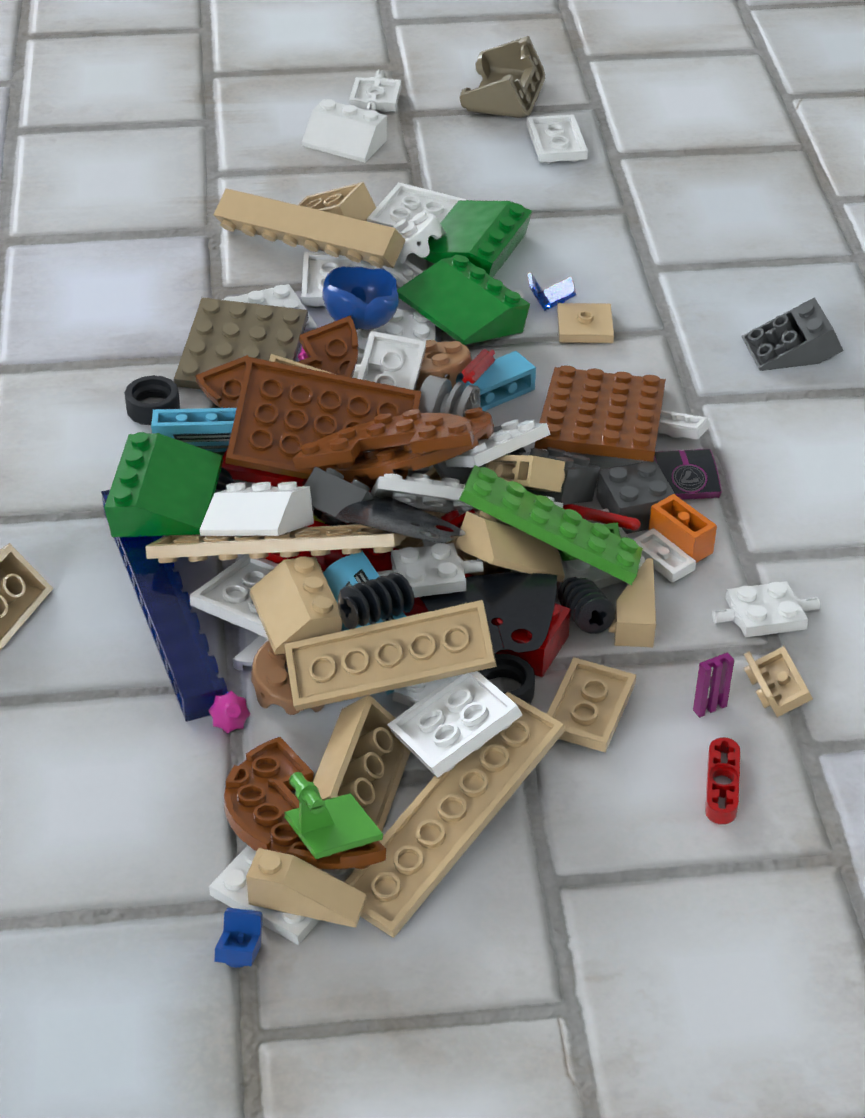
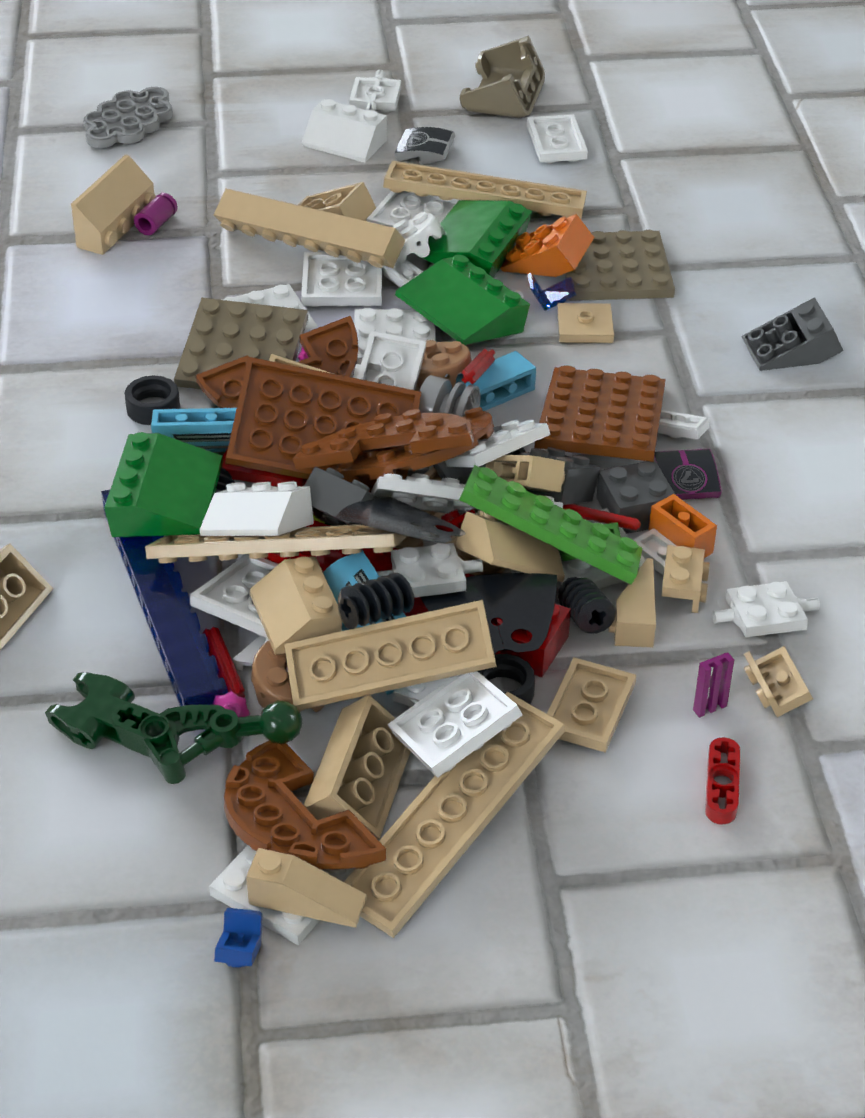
(109, 206): none -> tan slope
(112, 715): none -> dark green piece
(127, 117): none -> light grey plate
(155, 214): none -> magenta piece
(225, 664): none -> red axle
(329, 824): bright green plate -> none
(363, 294): blue piece -> none
(425, 142): none -> slope
(462, 185): none -> tan plate
(550, 248): none -> orange slope
(623, 267): none -> dark tan plate
(684, 575): none -> tan bracket

